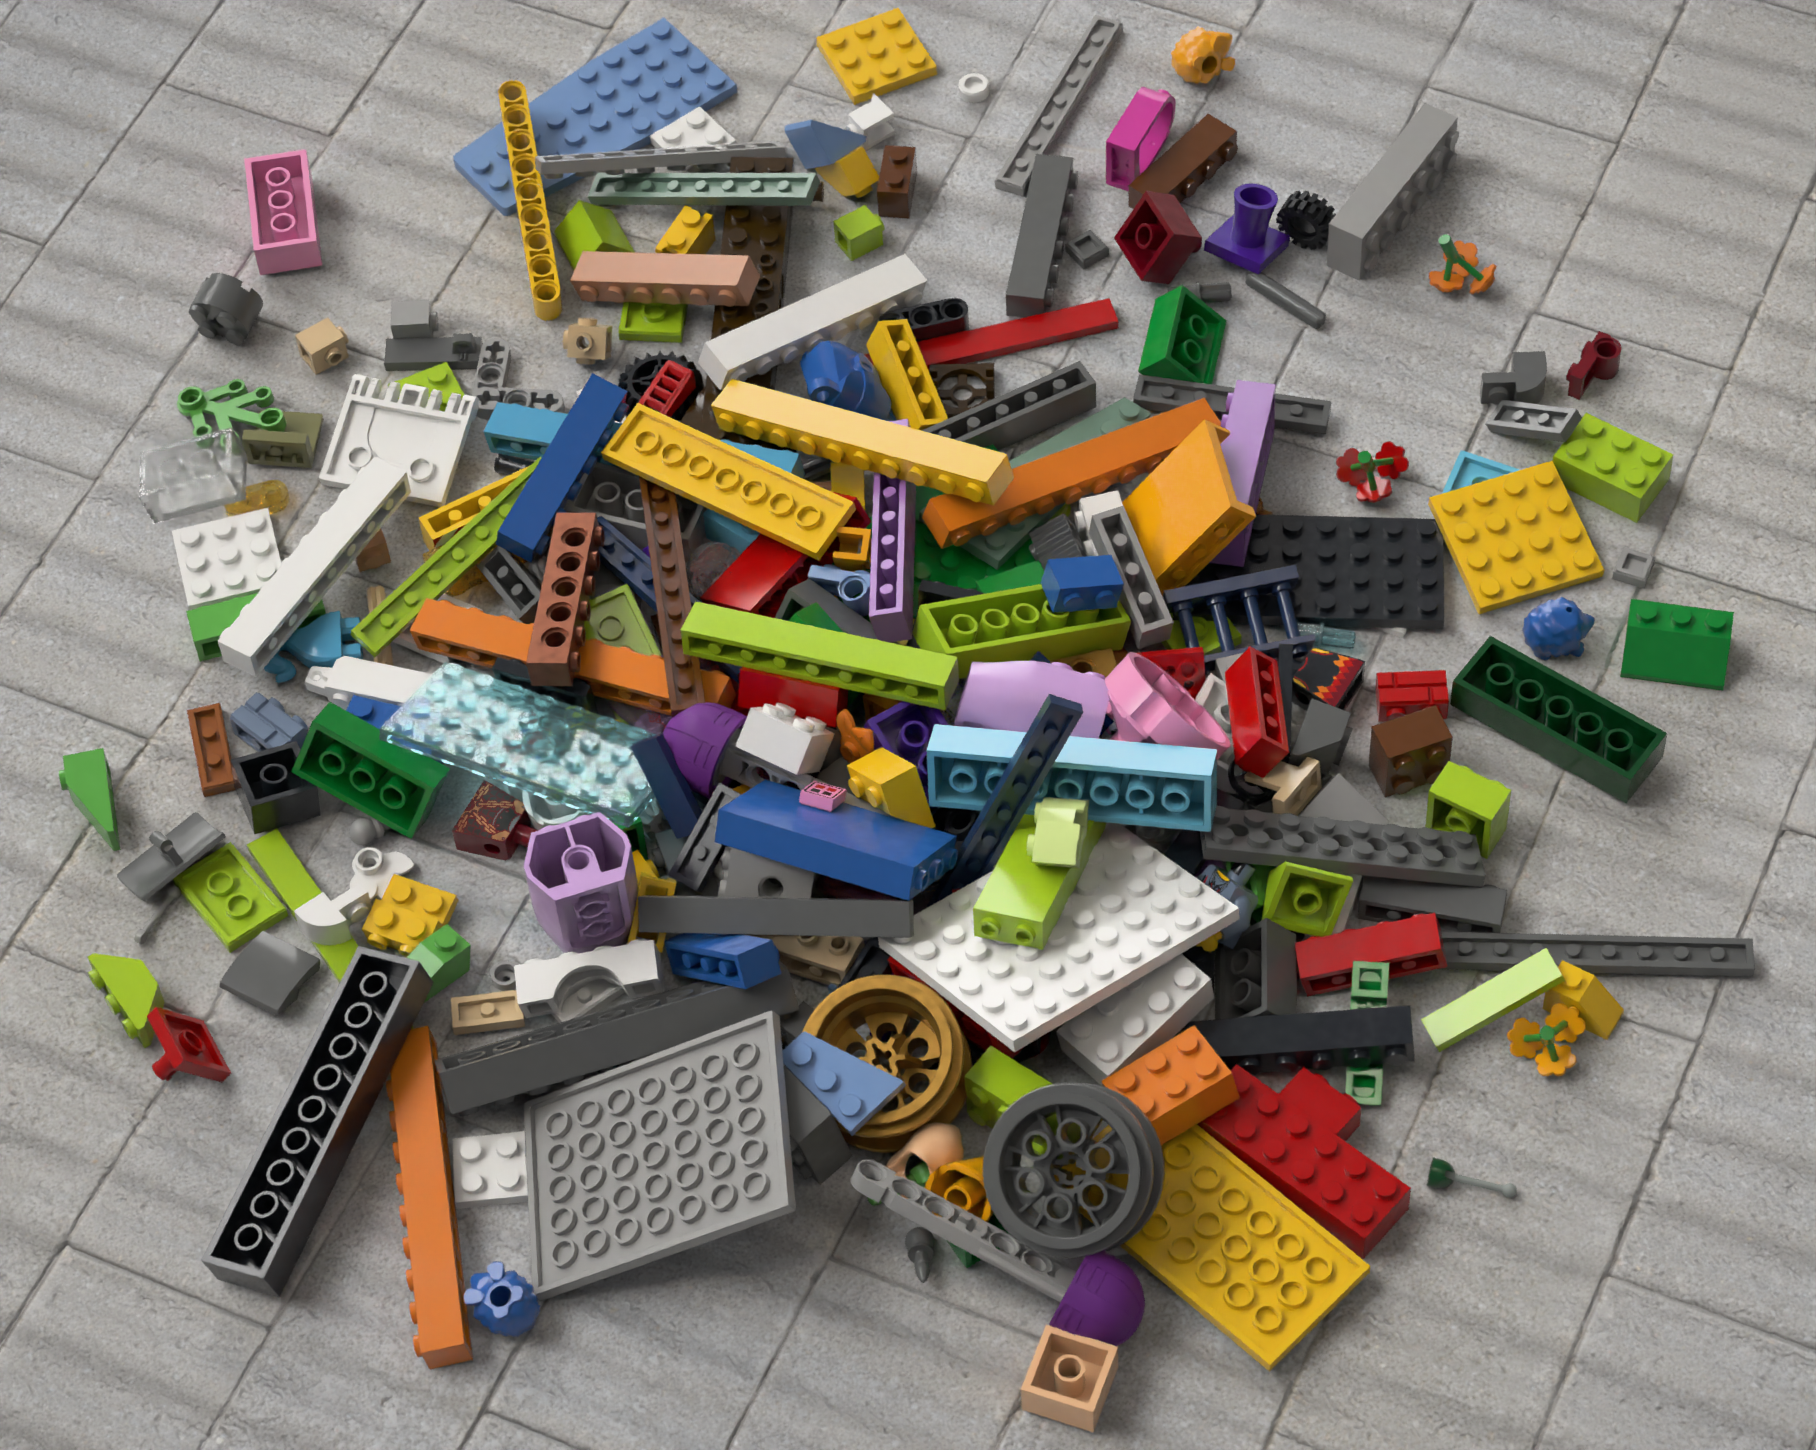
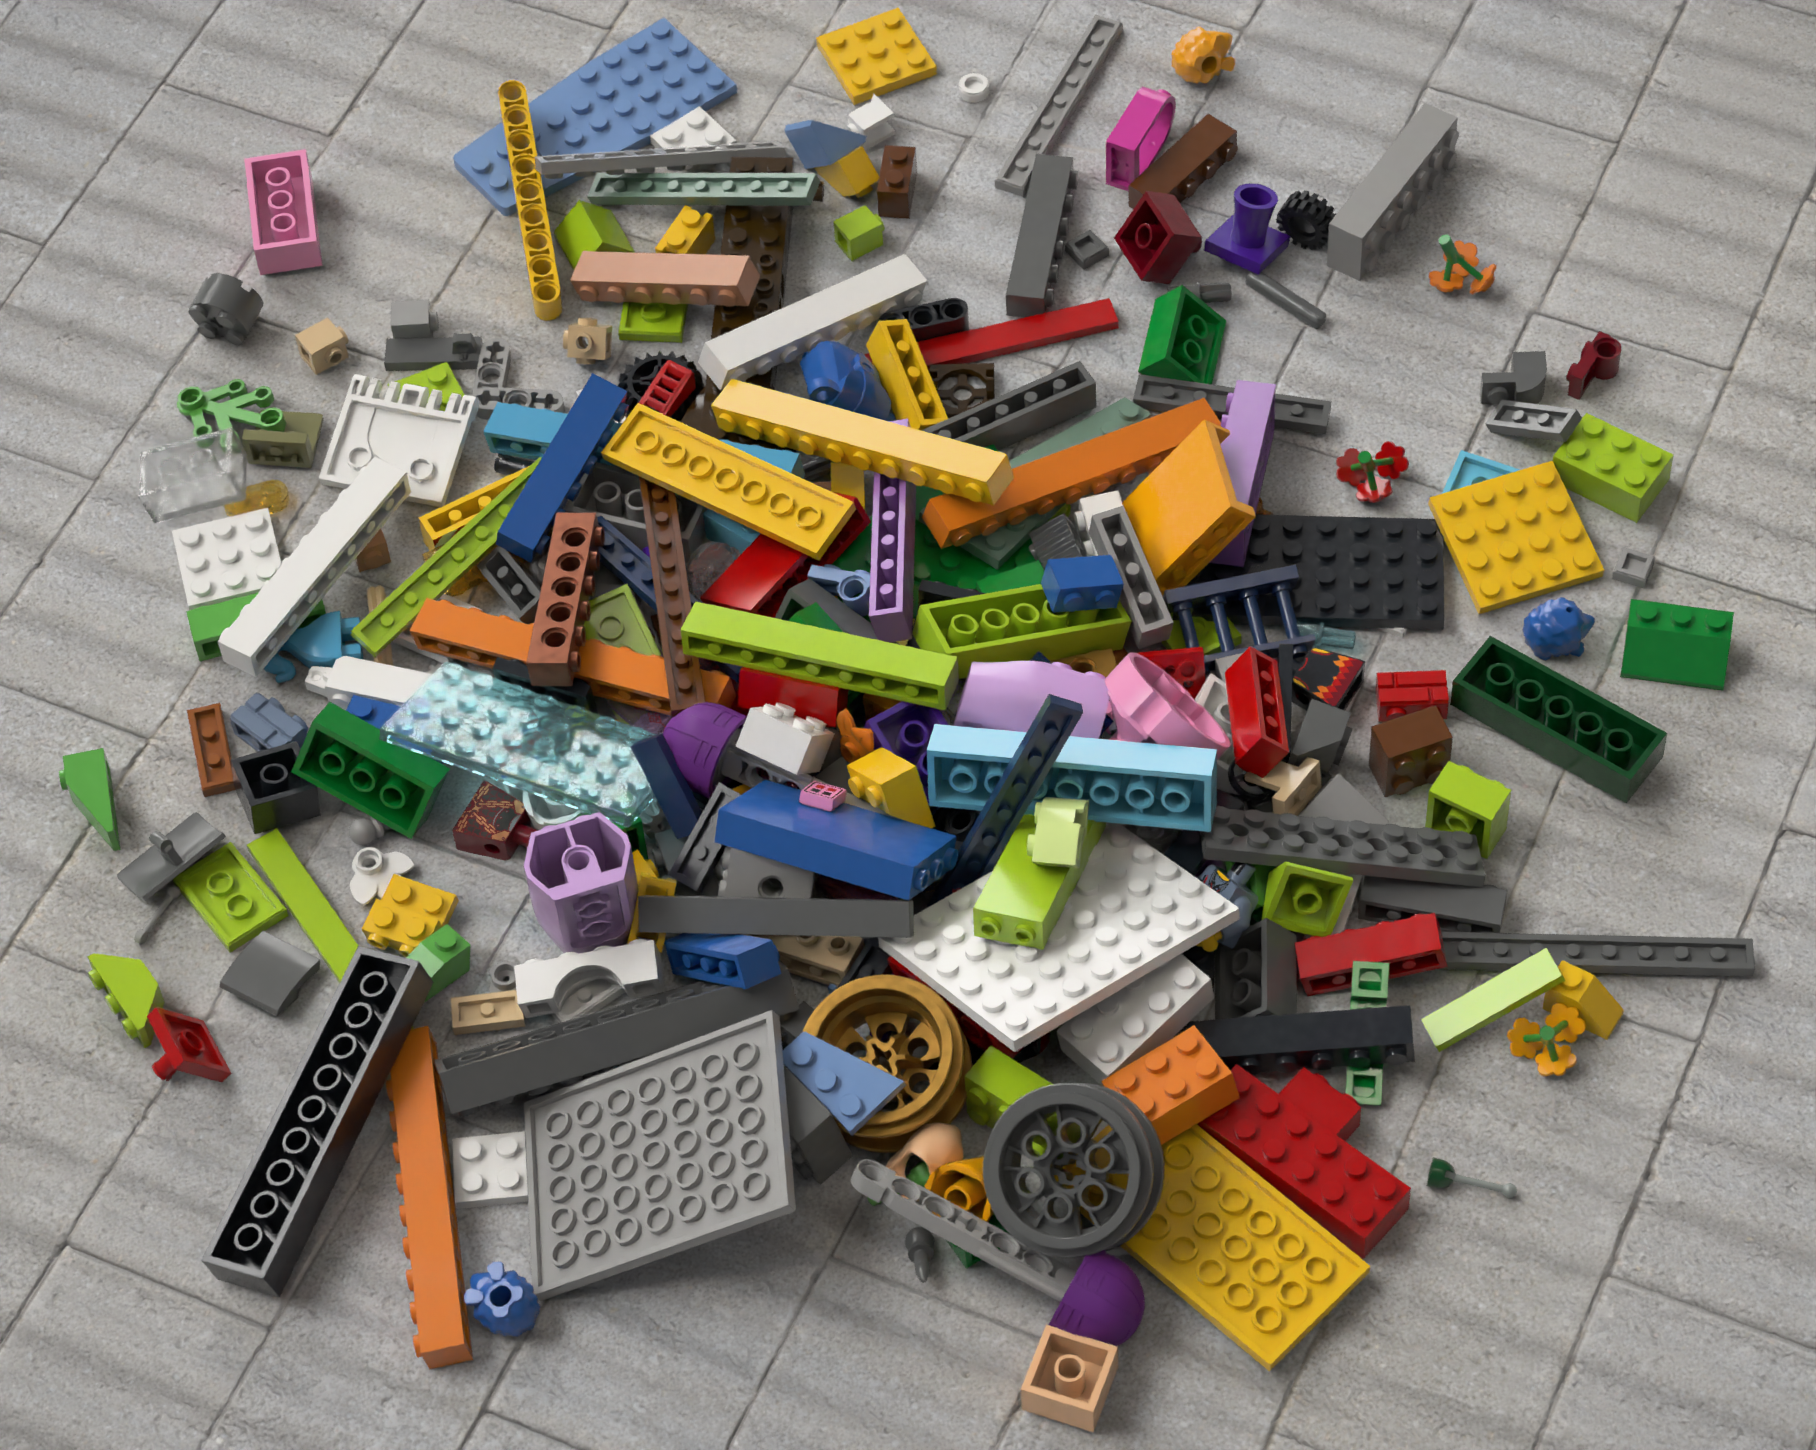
(328, 921): white brick -> none
(854, 549): light orange window -> none

